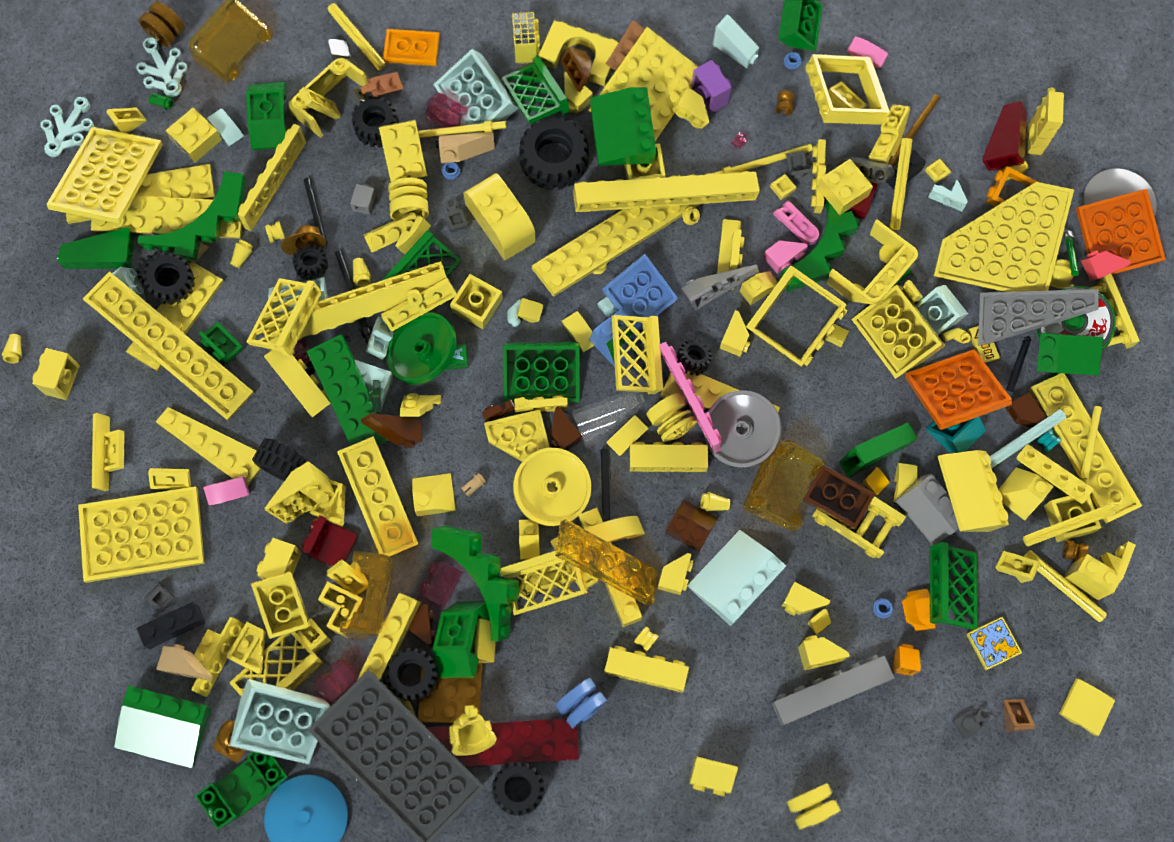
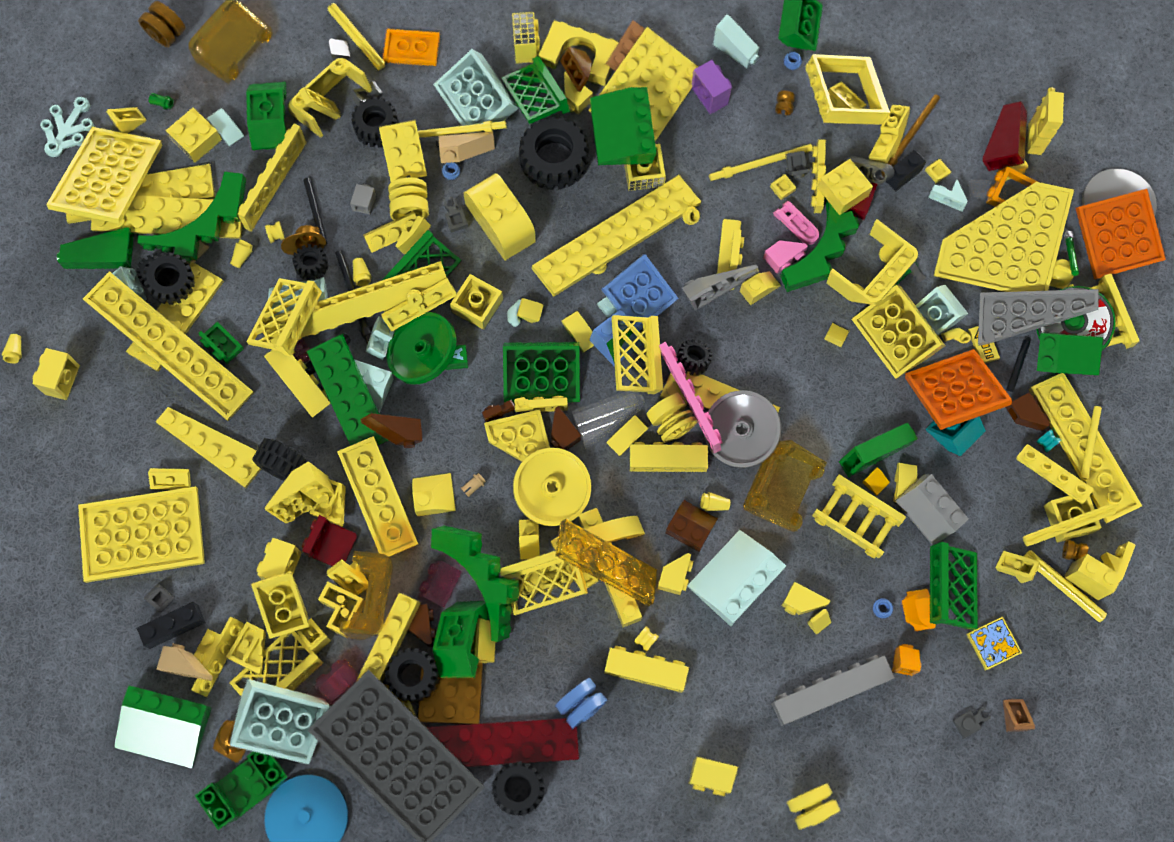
(106, 451): light yellow bracket -> none
(163, 70): light aqua plant -> none
(226, 490): bright pink slope -> none
(375, 396): clear green plate -> none
(383, 85): nougat hinge -> none
(416, 405): light yellow wing -> none
(445, 111): clear pink bracket -> none
(471, 733): light yellow helmet -> none
(605, 485): black bar -> none
(665, 191): light yellow brick -> none
(692, 108): light yellow slope -> none
(736, 336): light yellow slope -> none
(739, 140): clear pink plate -> none
(773, 297): light yellow window -> none
(820, 652): light yellow slope -> none
(838, 497): reddish brown brick -> none
(864, 48): bright pink slope -> none
(900, 186): light yellow axle -> none
(912, 292): light yellow slope -> none
(973, 491): light yellow slope -> none
(1024, 492): light yellow slope -> none
(1027, 437): light aqua axle -> none
(1087, 707): light yellow slope -> none
(1102, 264): coral slope -> none

